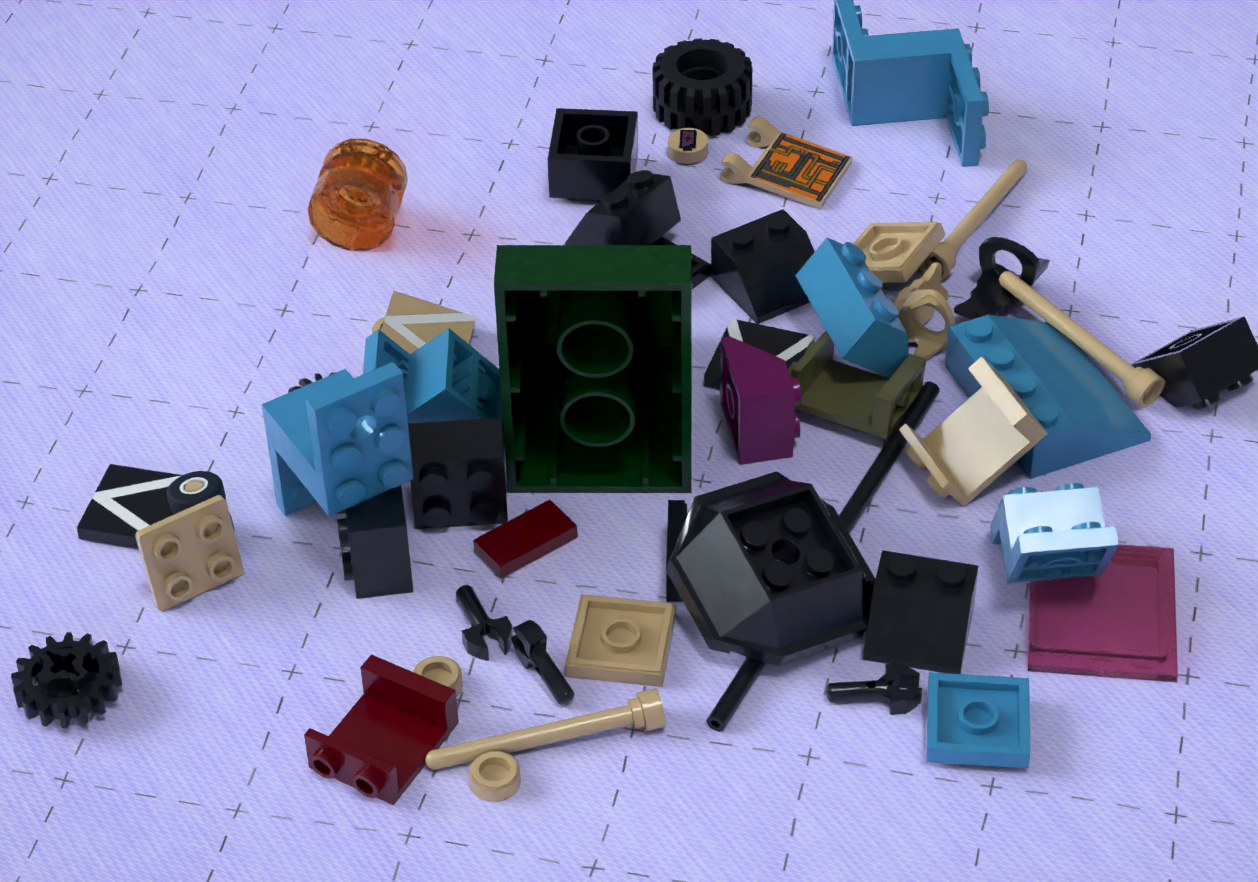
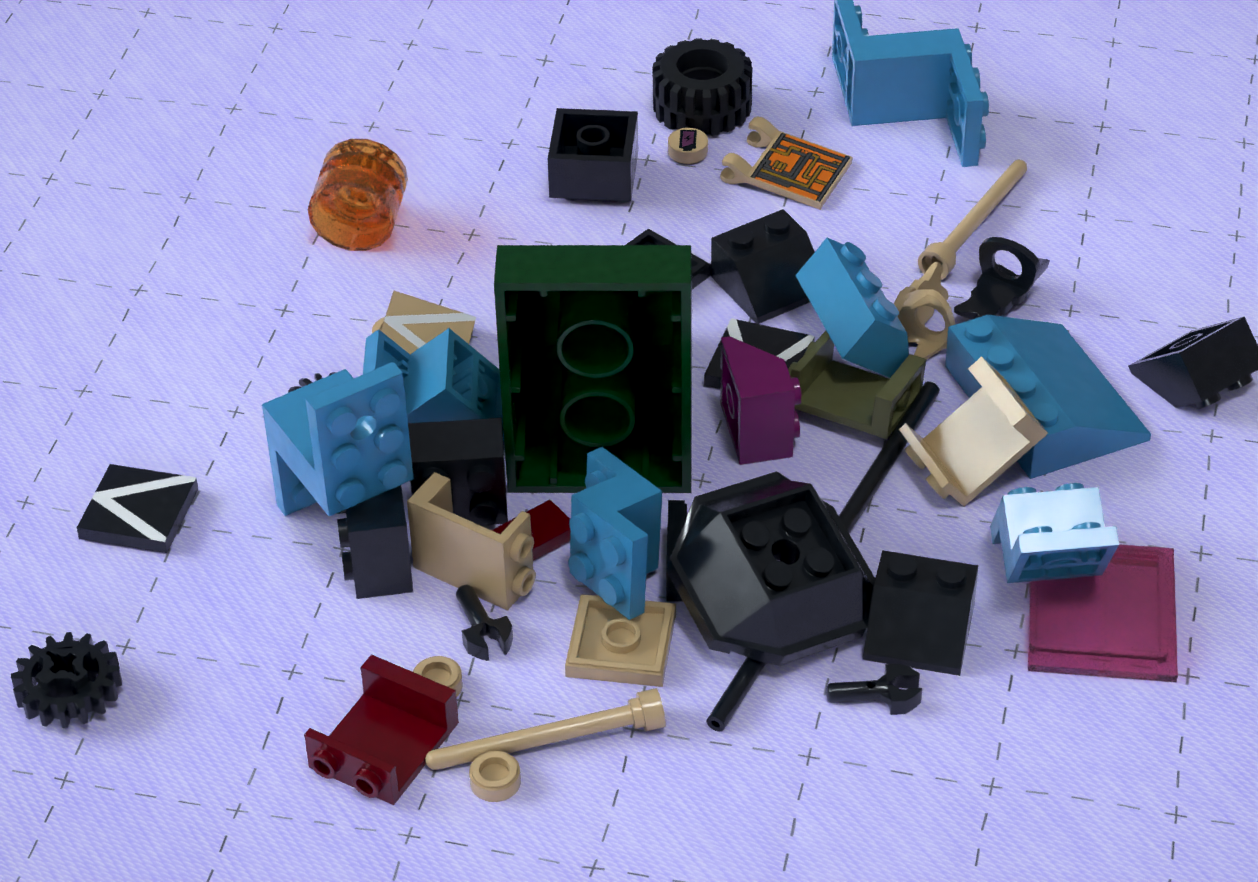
(193, 546): tan plate -> none
(468, 553): none -> tan panel
(531, 651): black bar -> none
(615, 532): none -> dark azure bracket
(631, 214): black slope -> none
(898, 248): tan tile -> none
(978, 720): dark azure plate -> none
(1141, 384): tan piece -> none

